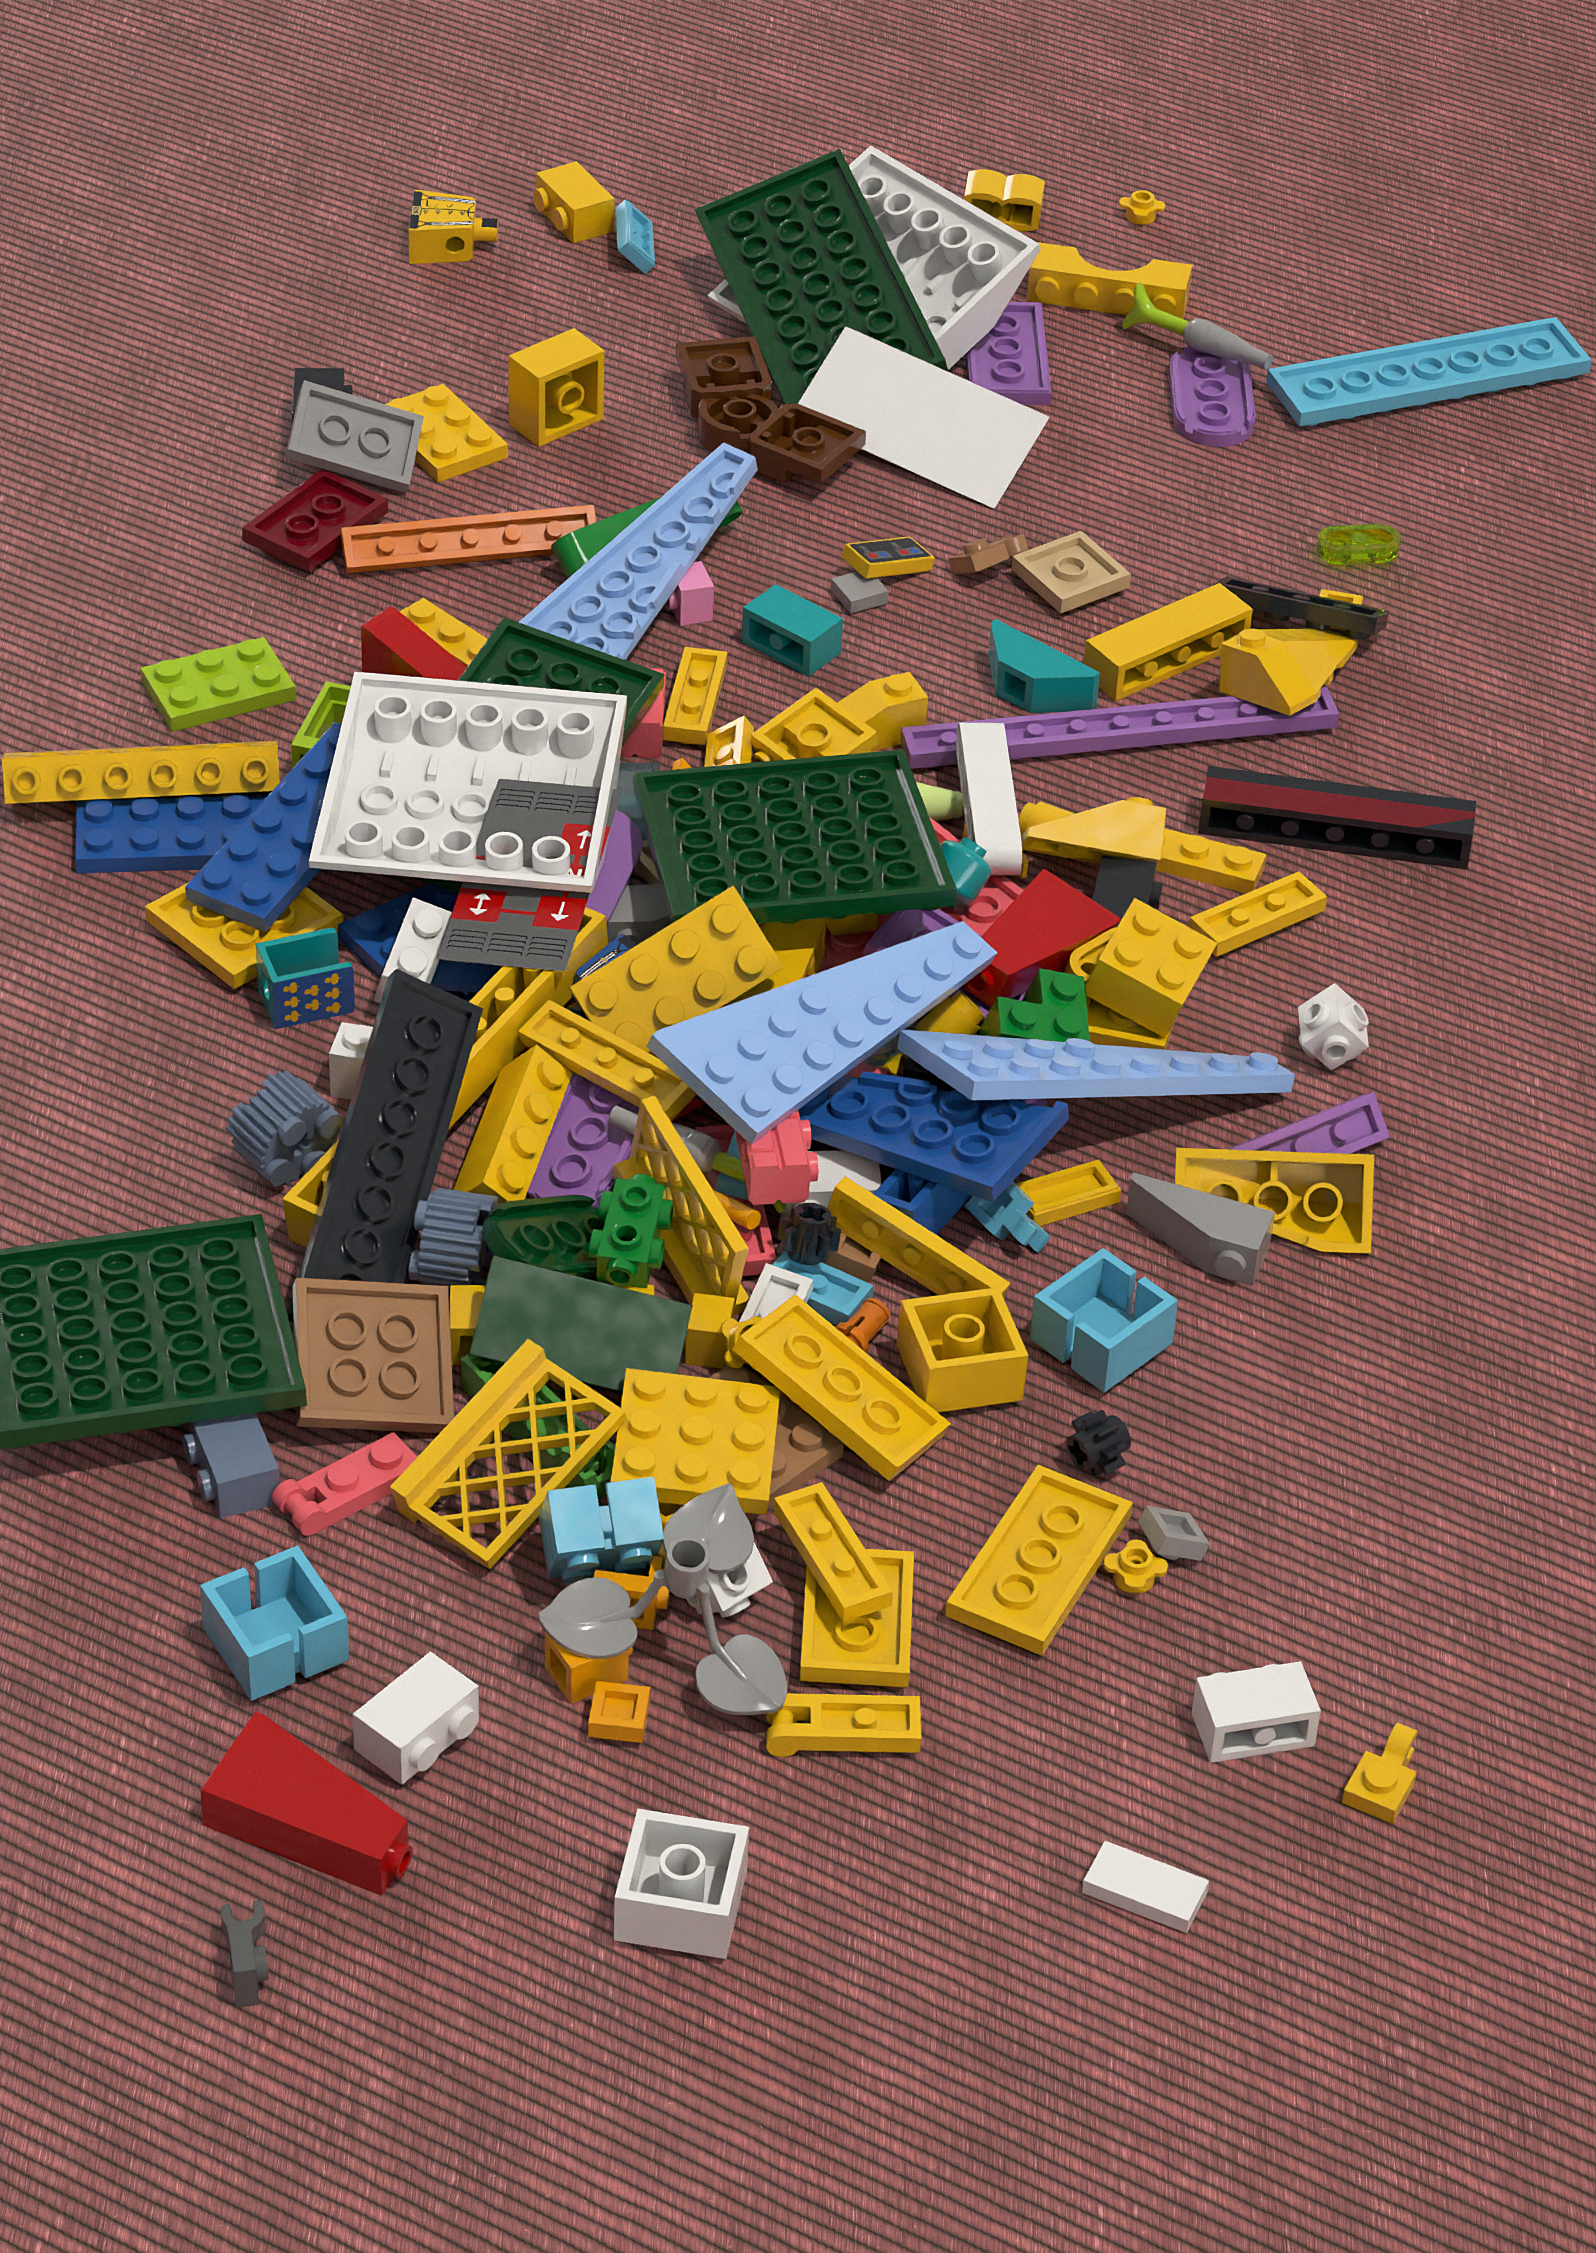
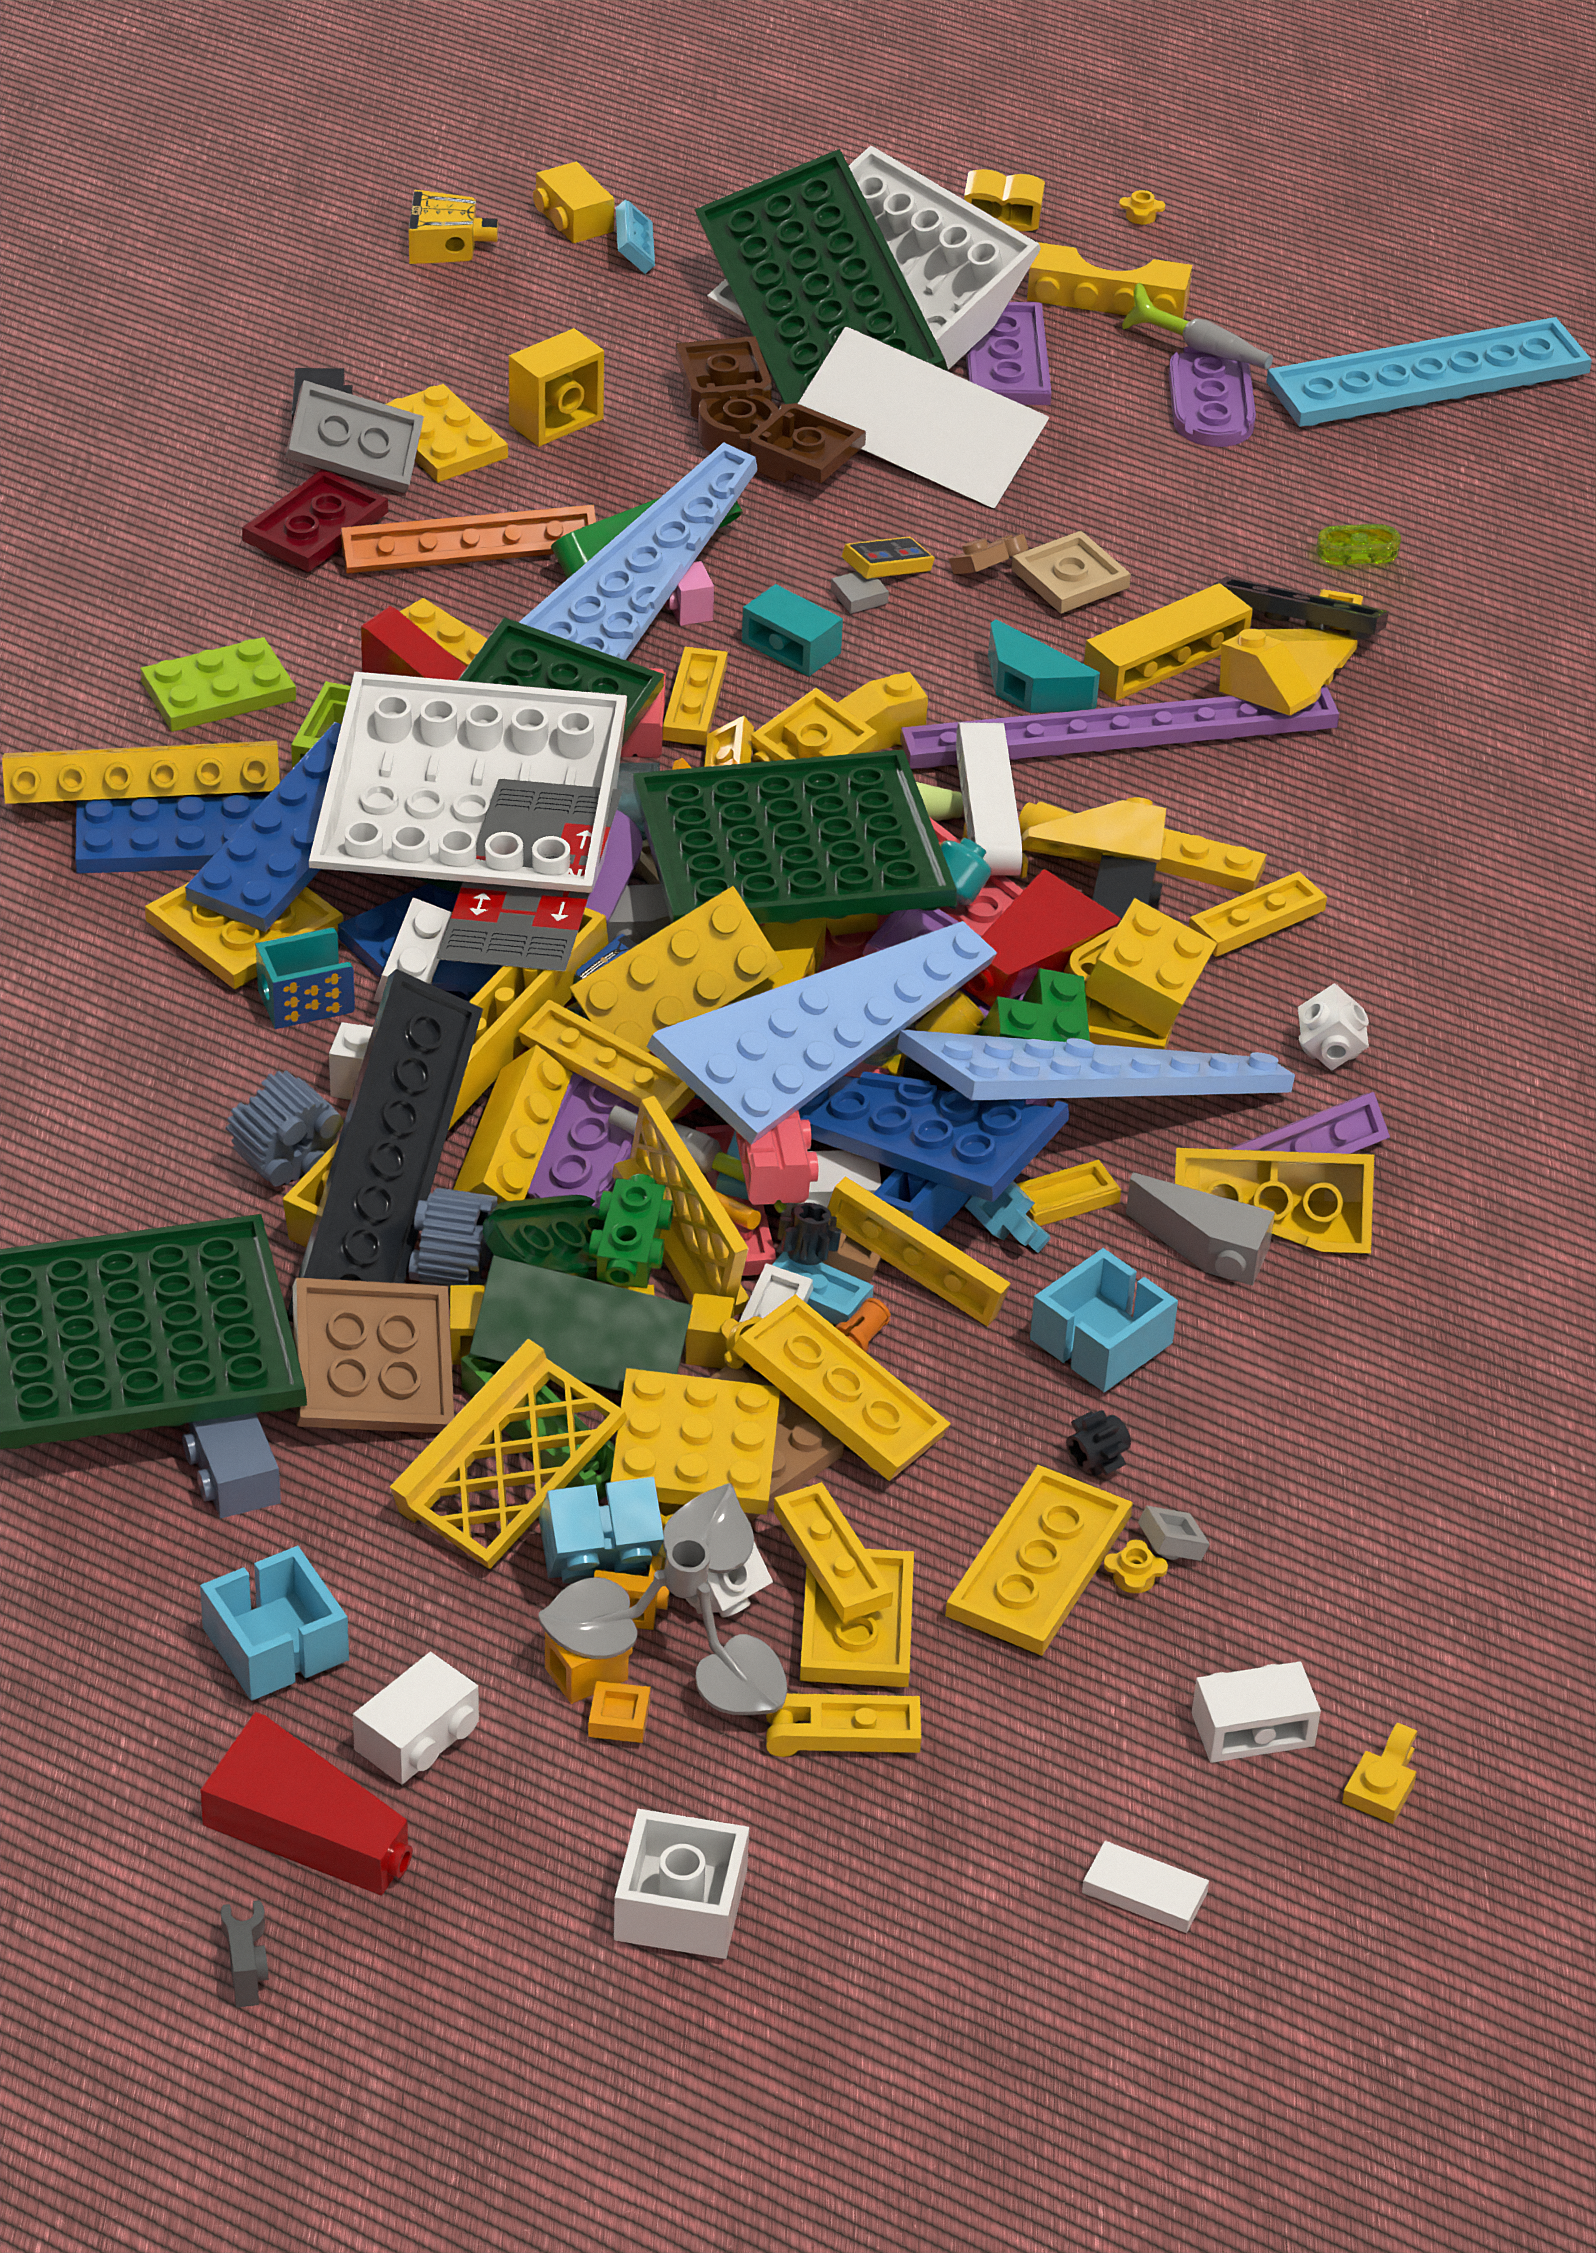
(344, 1485): coral plate -> none
(962, 1350): yellow brick -> none
(1337, 817): black brick -> none

